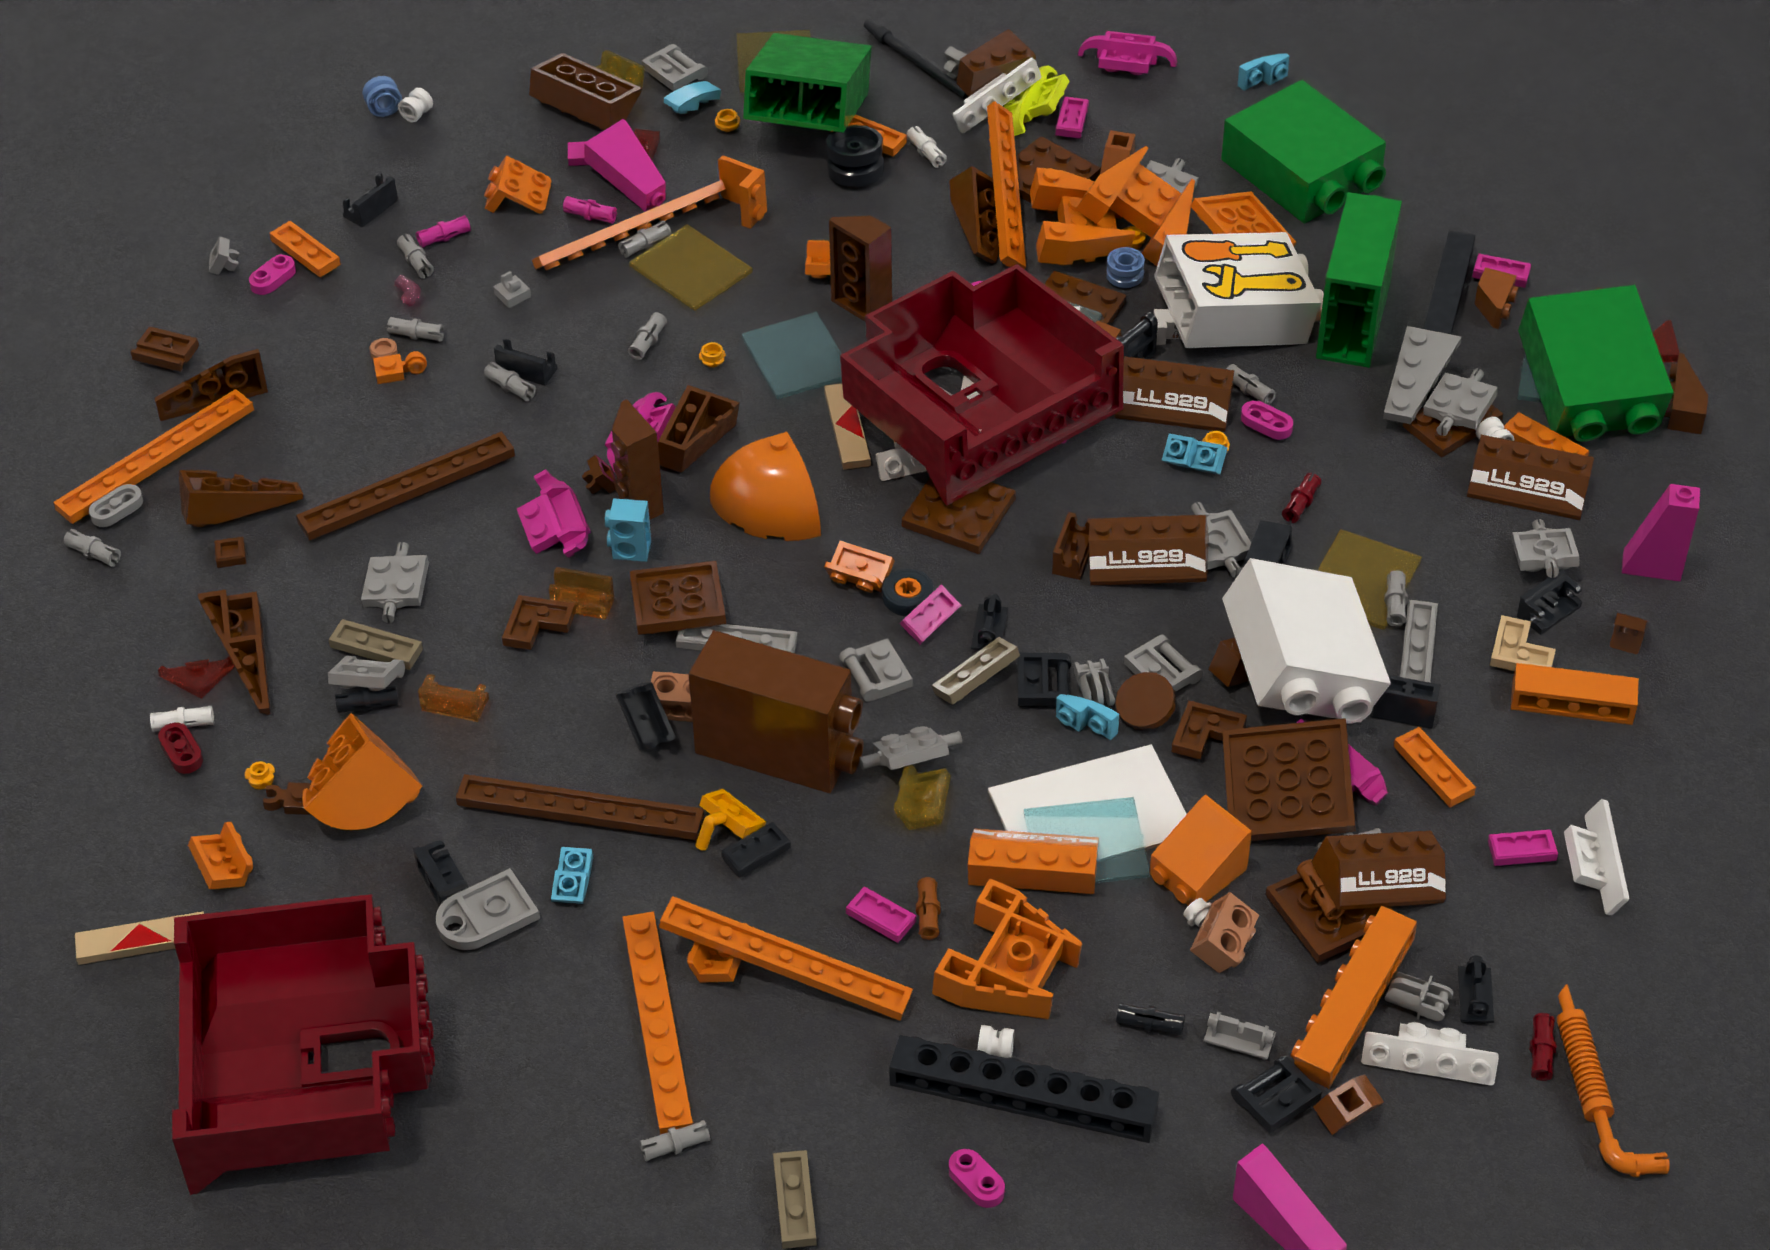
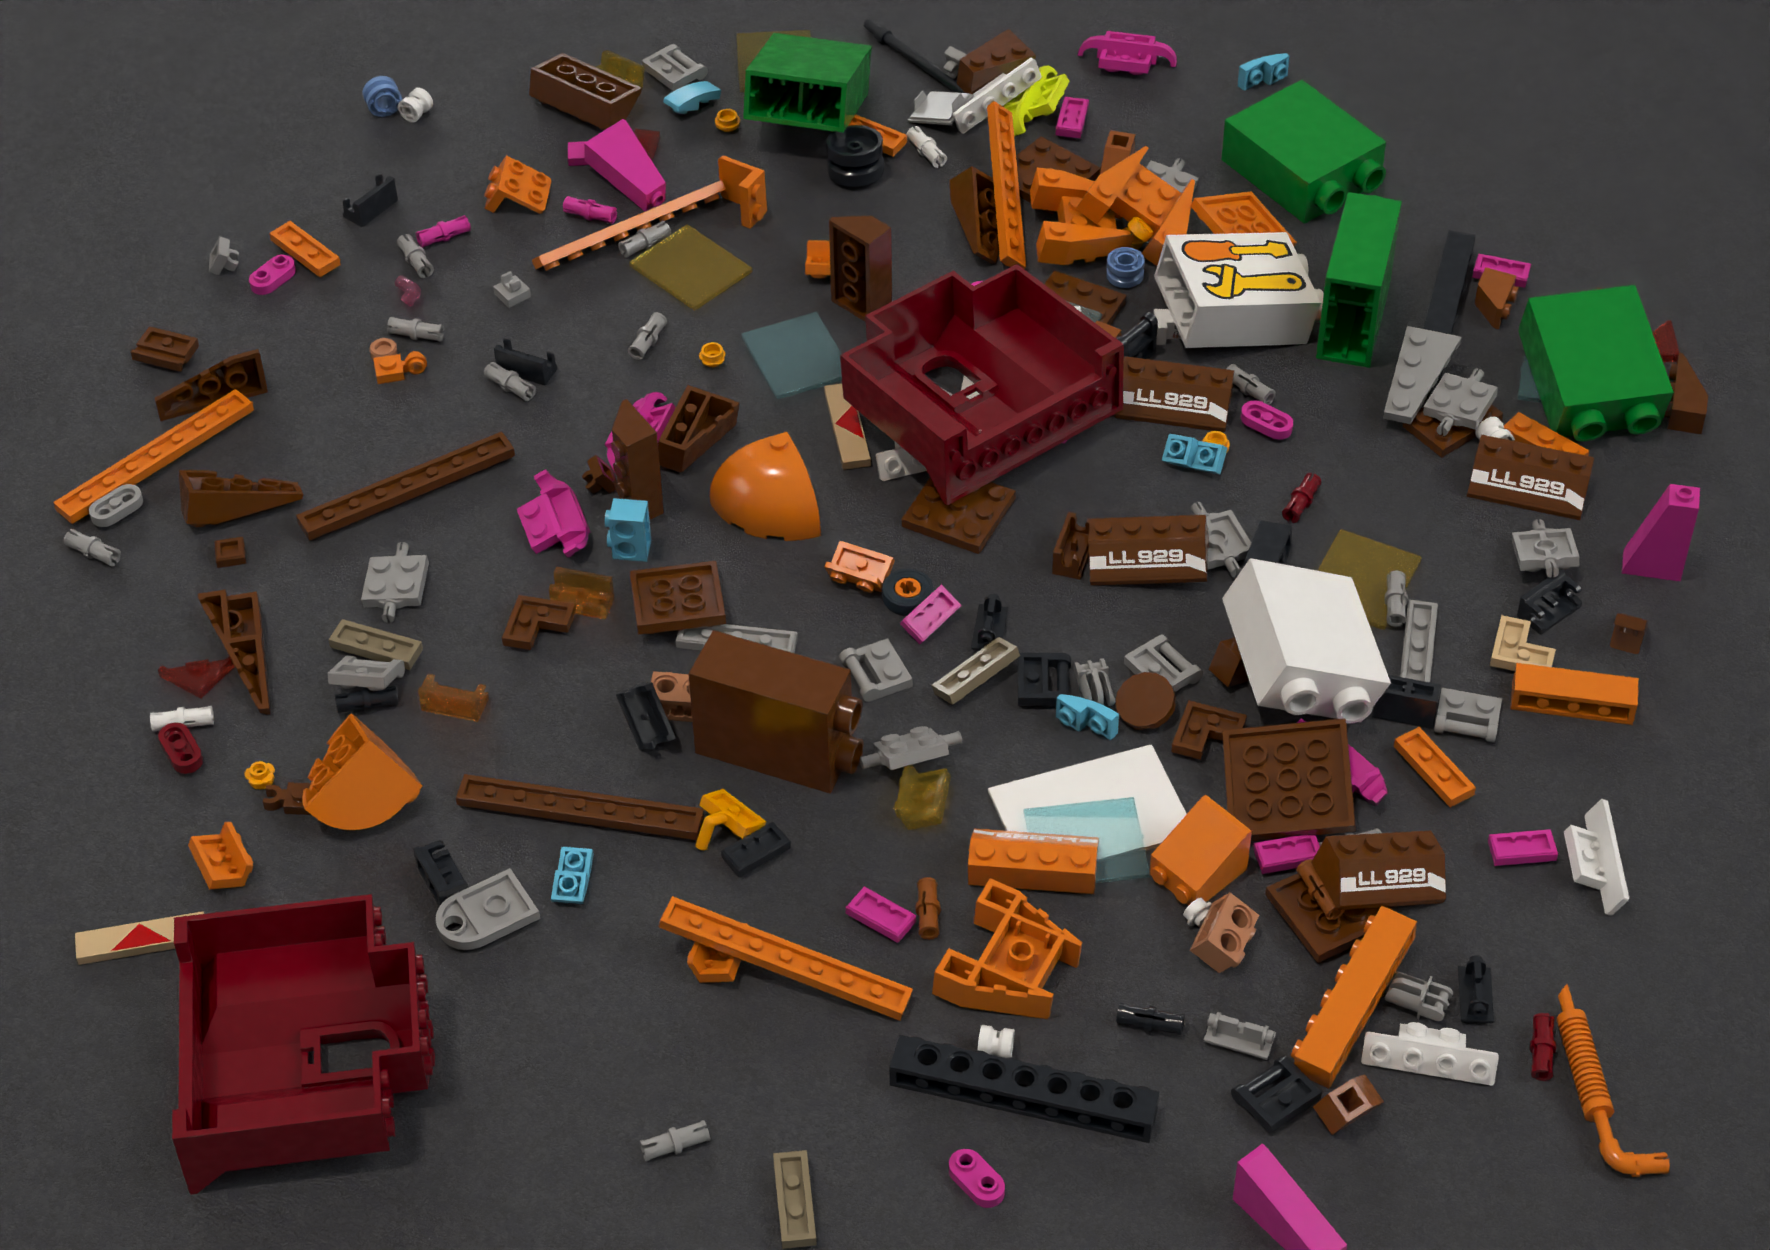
(657, 1022): orange plate -> none
(938, 107): none -> light grey piece
(1140, 229): none -> light orange tile
(1285, 852): none -> dark pink plate
(1468, 714): none -> light grey plate

